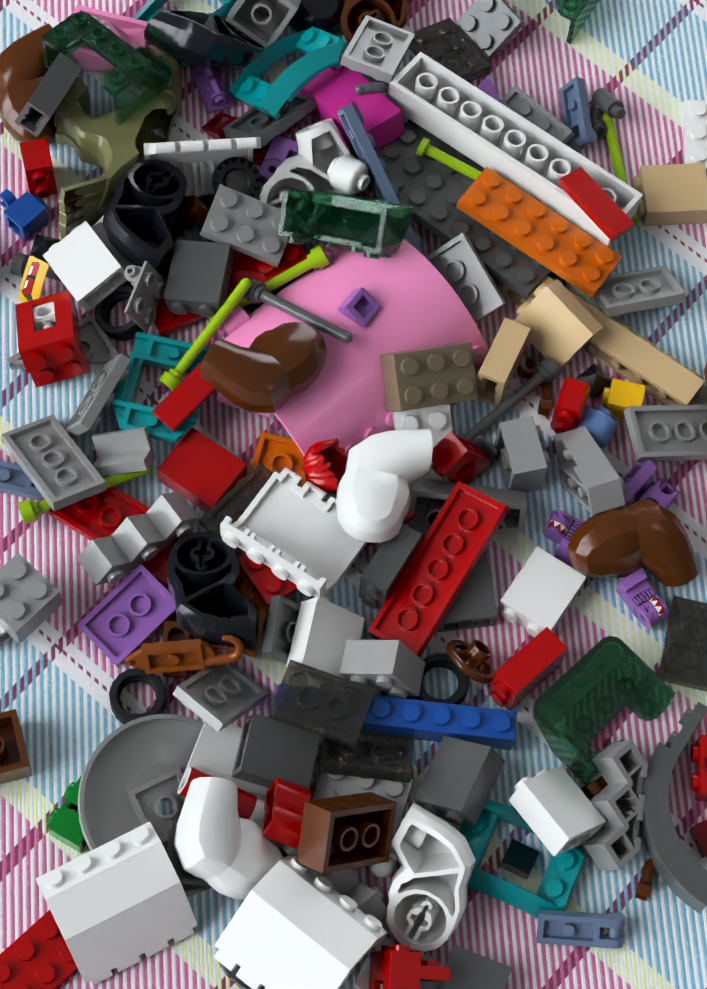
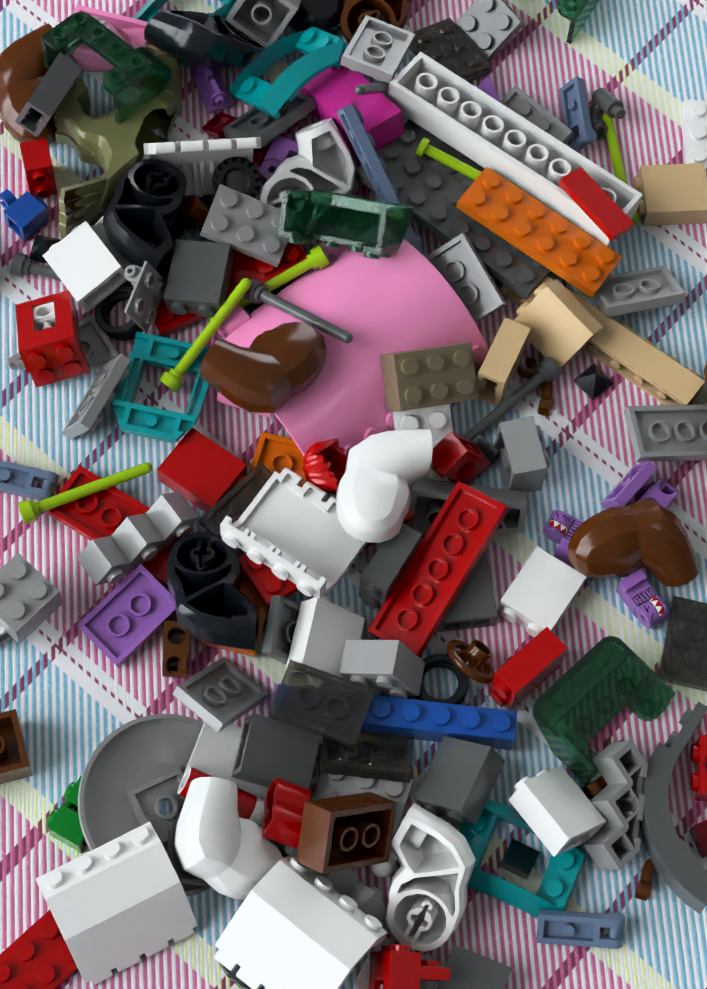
(33, 279): yellow sticker -> none
(53, 462): light grey plate -> none
(123, 451): light grey panel -> none
(131, 676): black tyre -> none
(183, 400): red tile -> none
(183, 655): dark orange plate -> none
(348, 174): white head -> none
(359, 307): medium lavender slope -> none
(570, 405): red brick -> none
(588, 472): light grey wedge -> none
(599, 424): medium blue head -> none
(621, 395): yellow brick -> none

